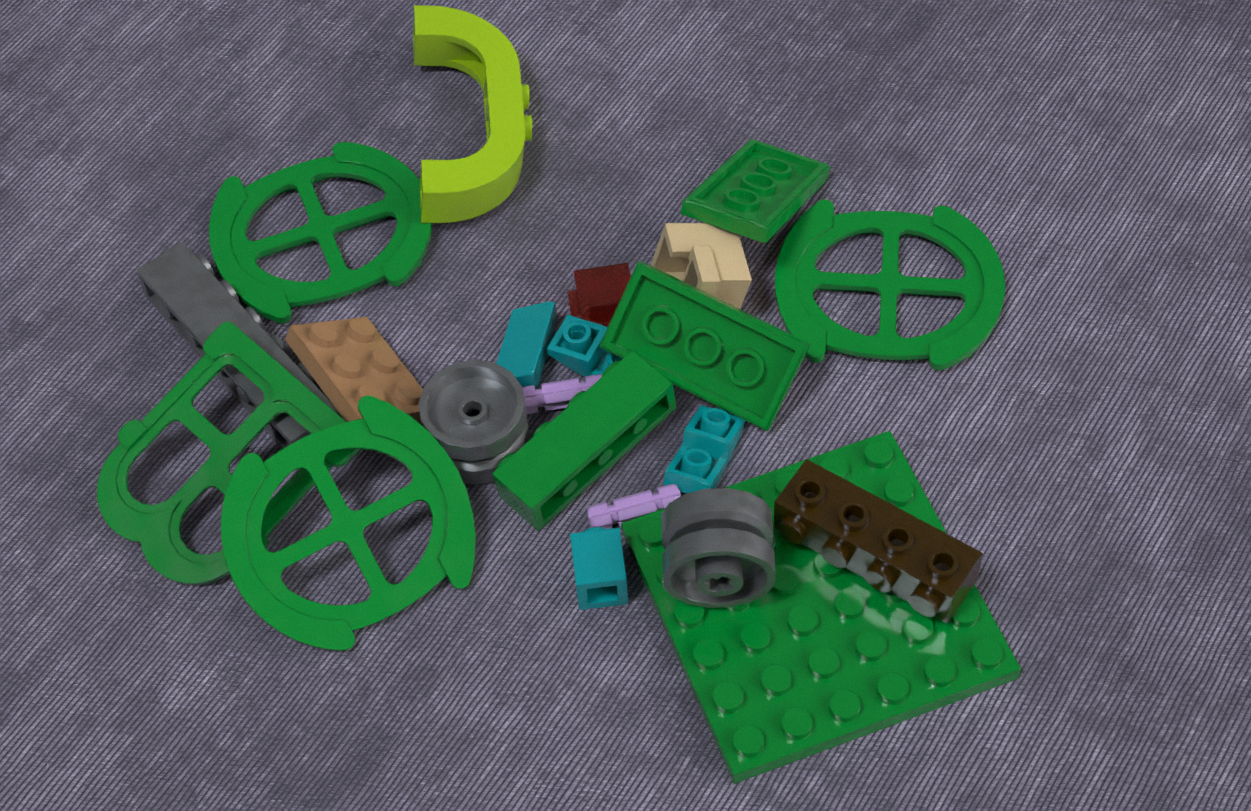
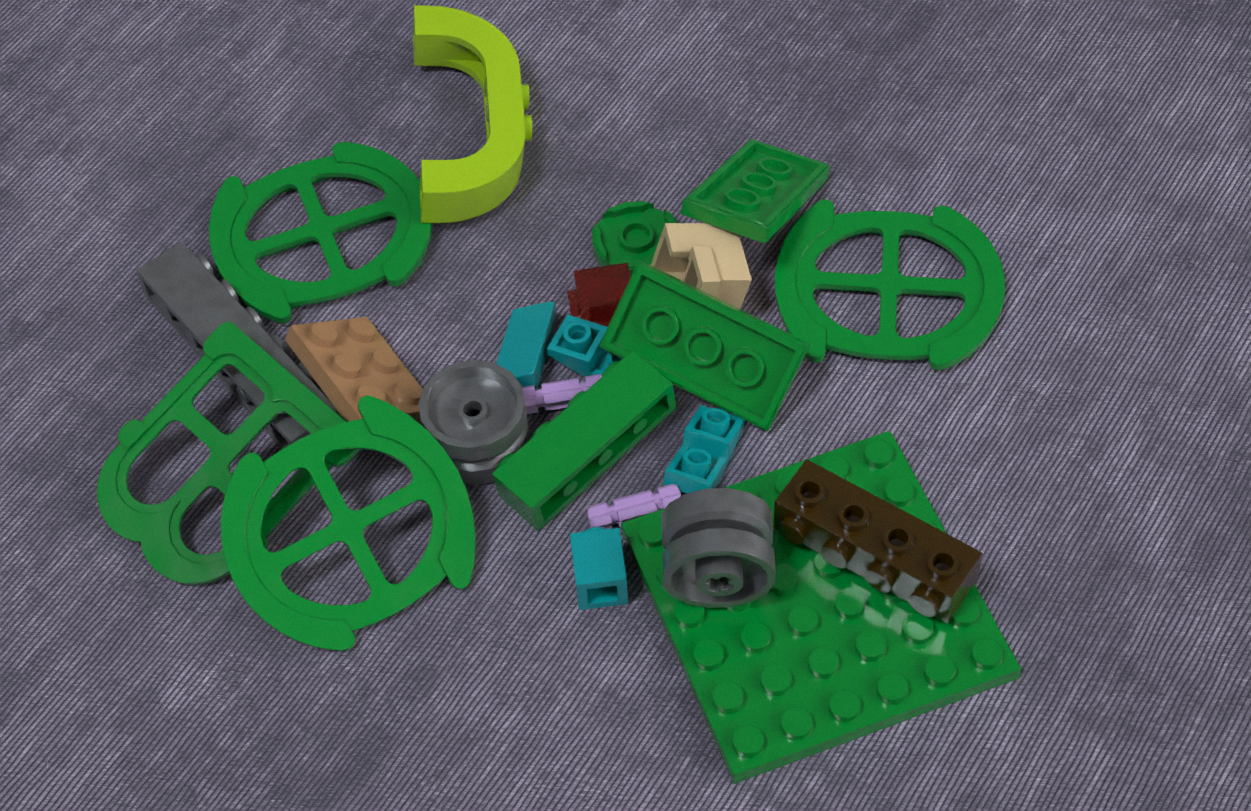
(629, 233): none -> green tile

